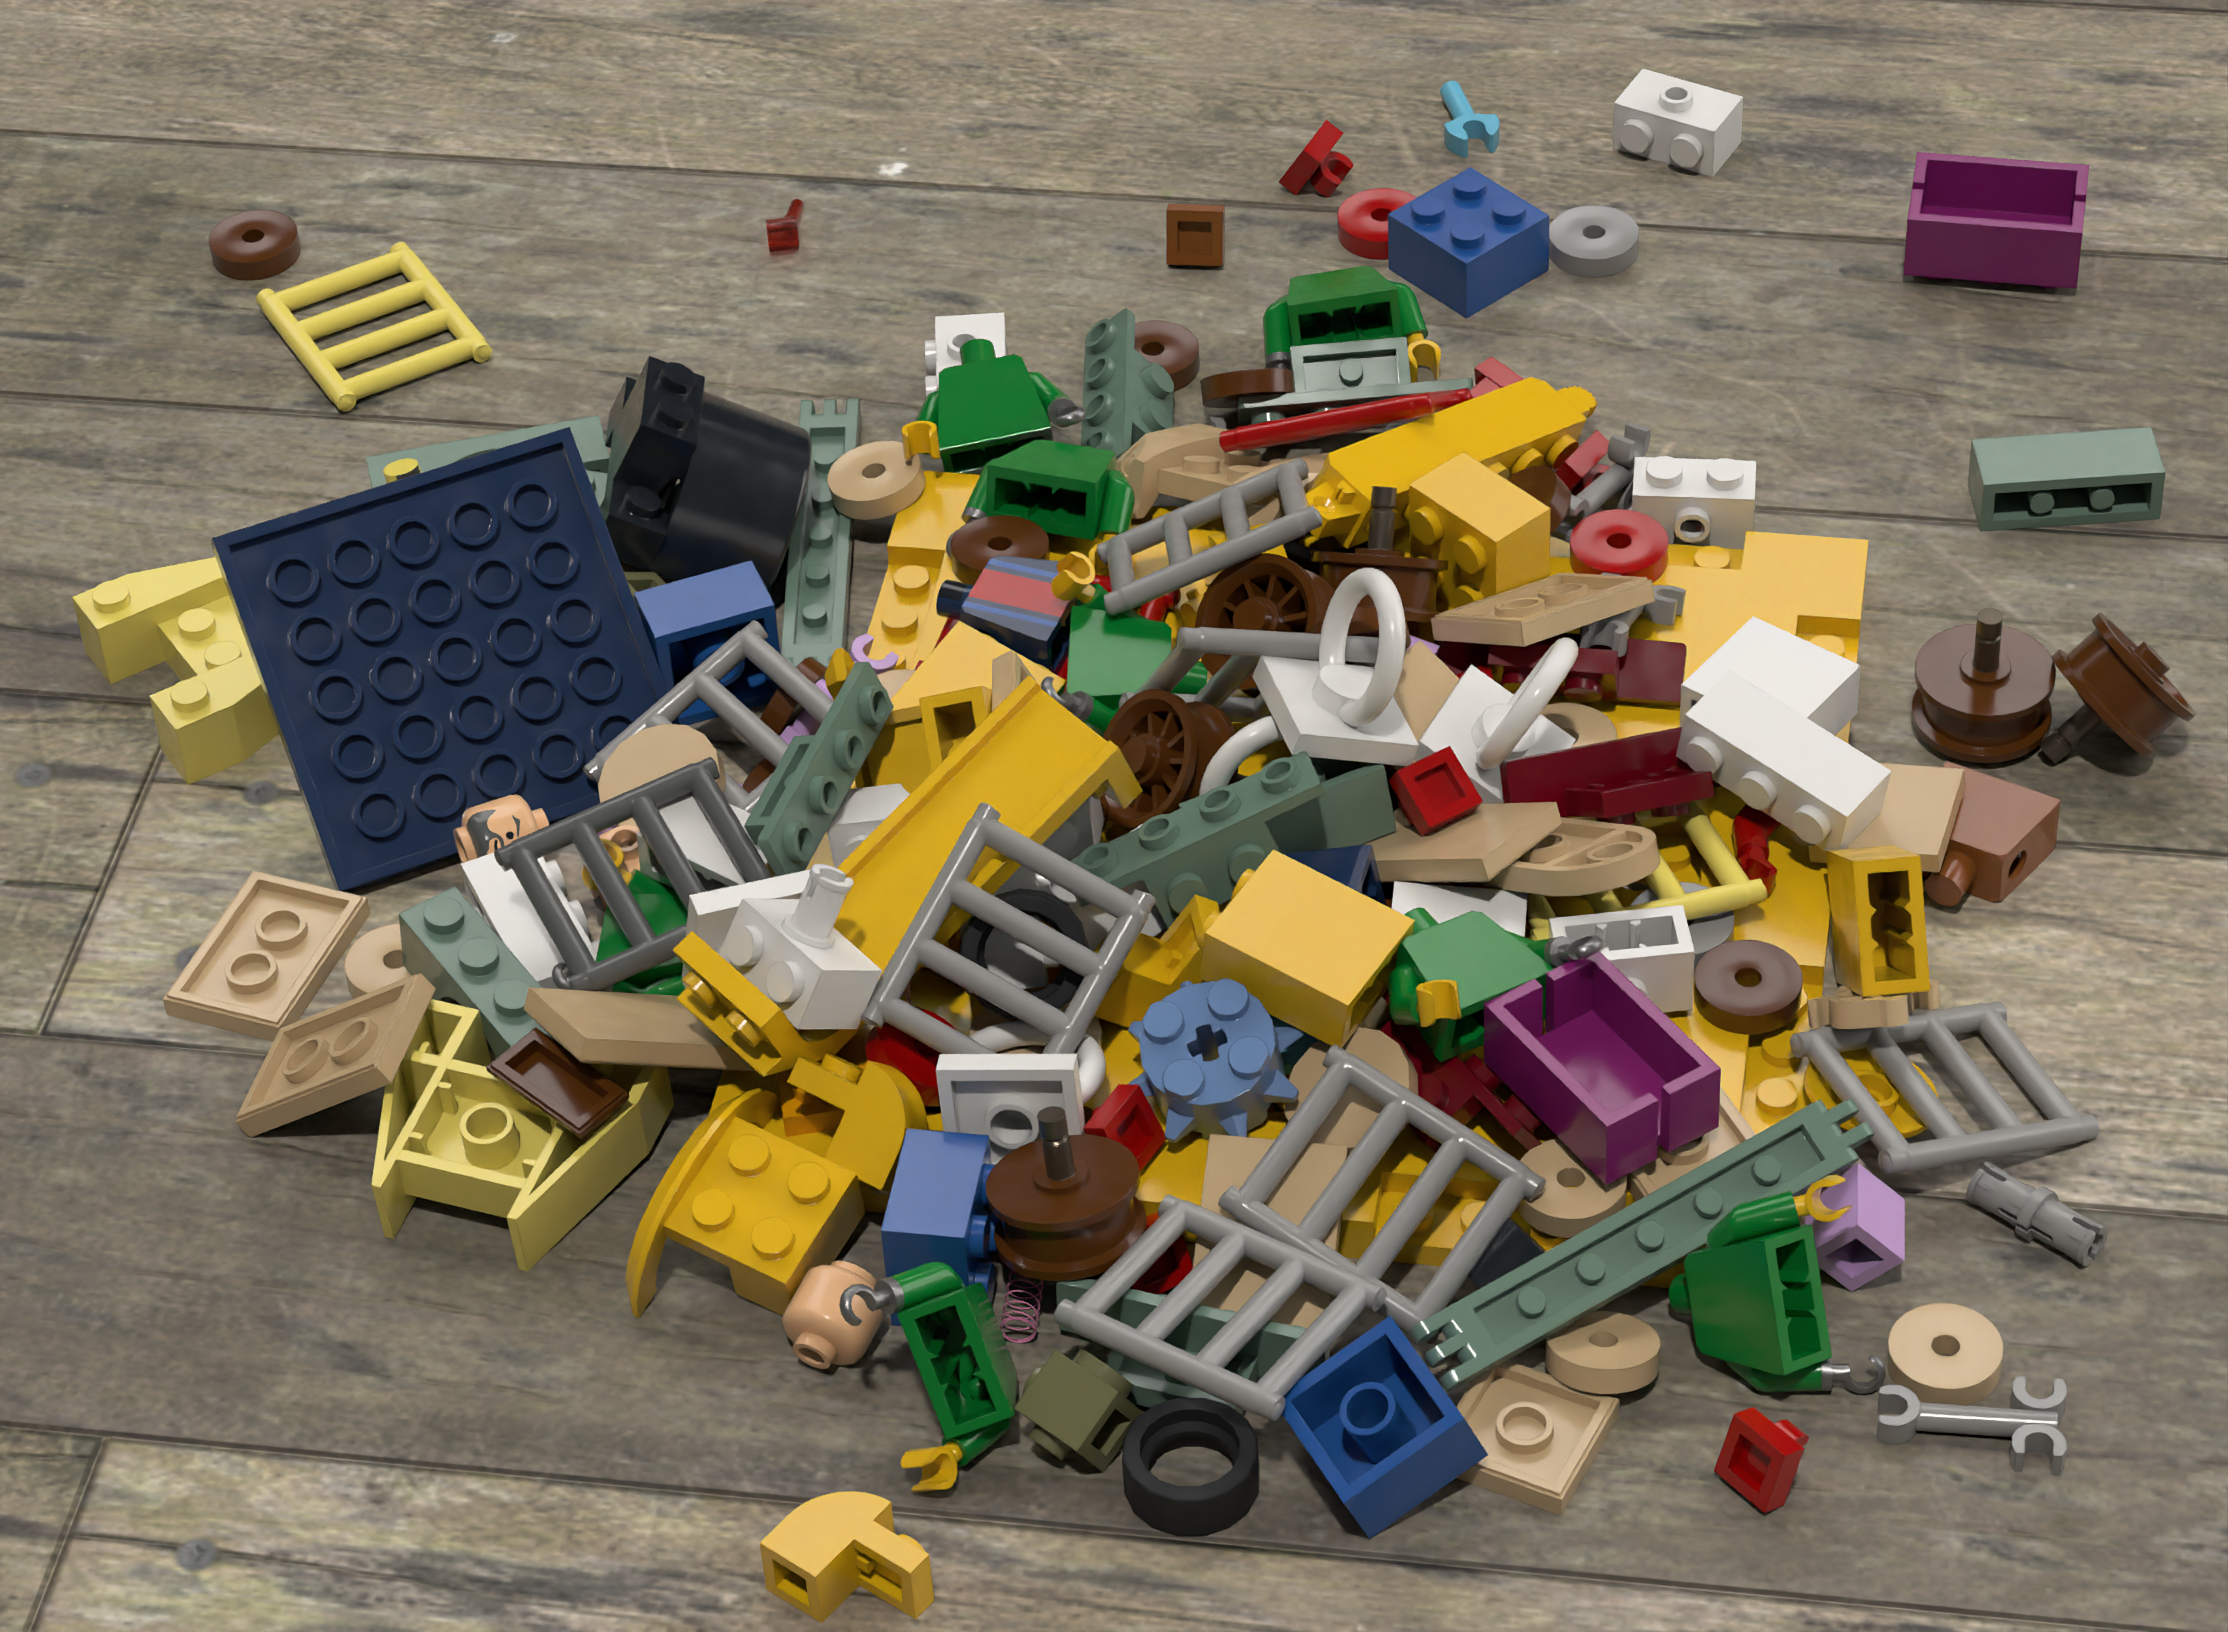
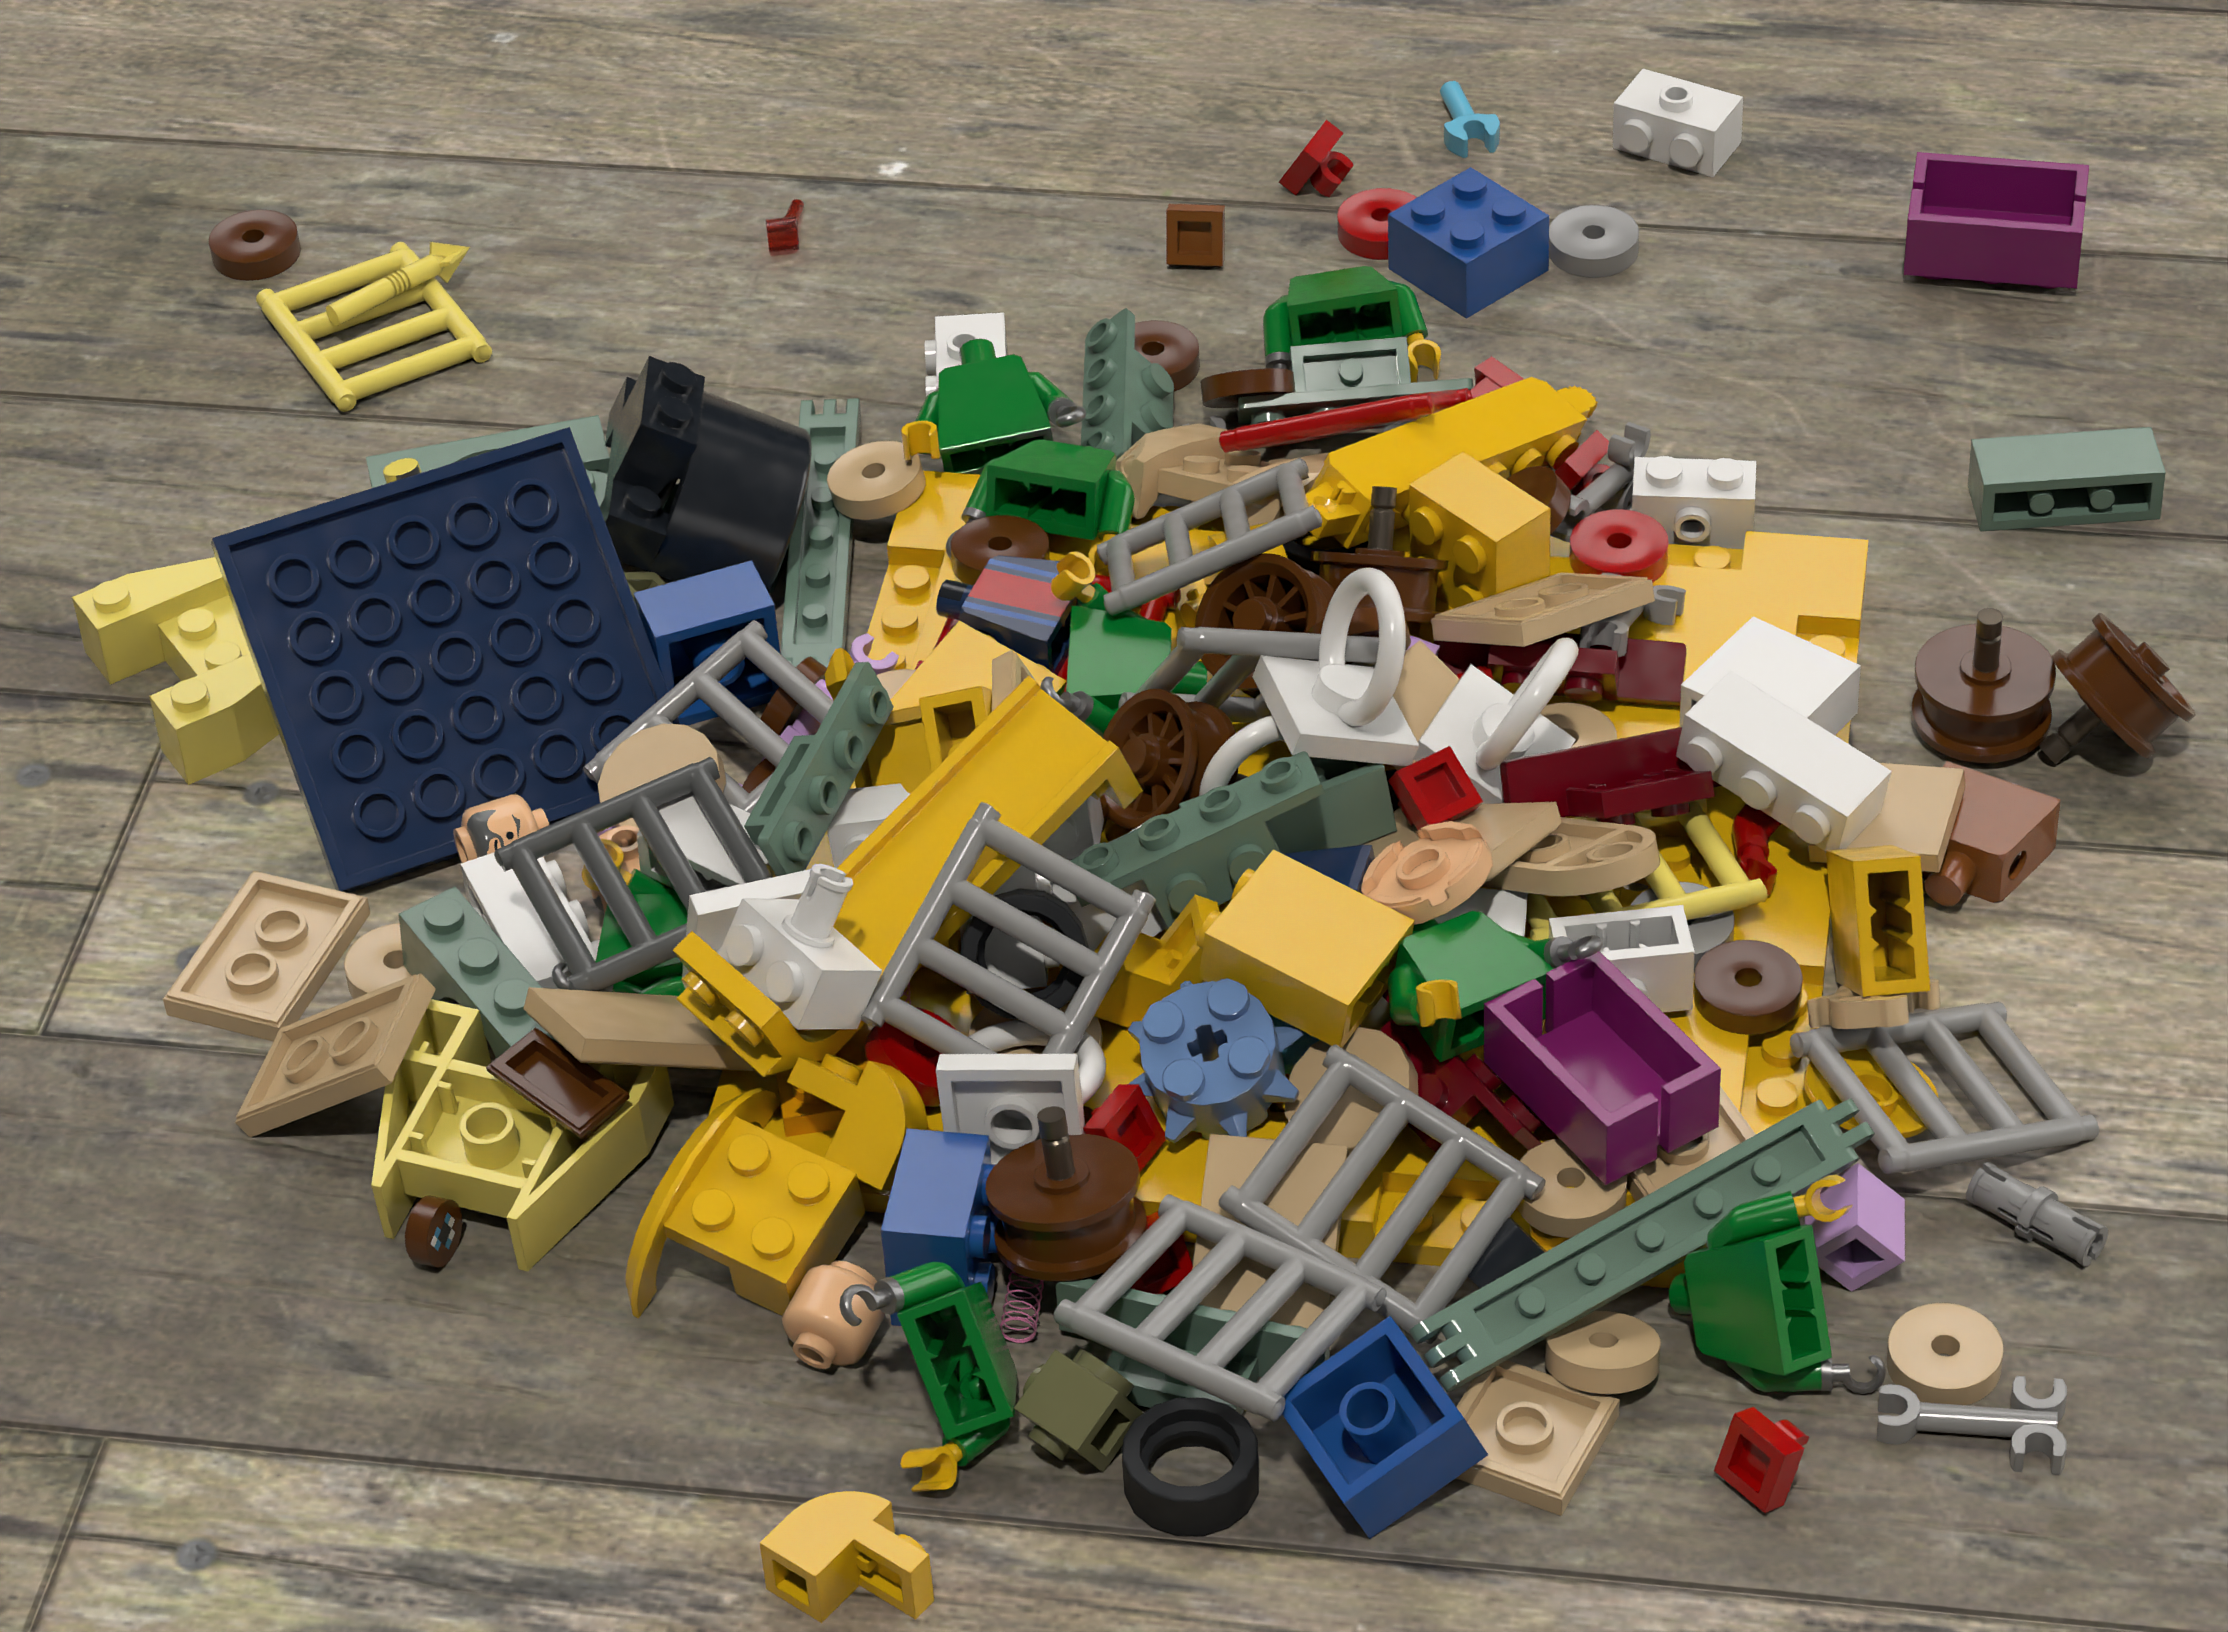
(433, 1231): none -> reddish brown tile
(440, 262): none -> light yellow piece
(1431, 872): none -> light nougat tile

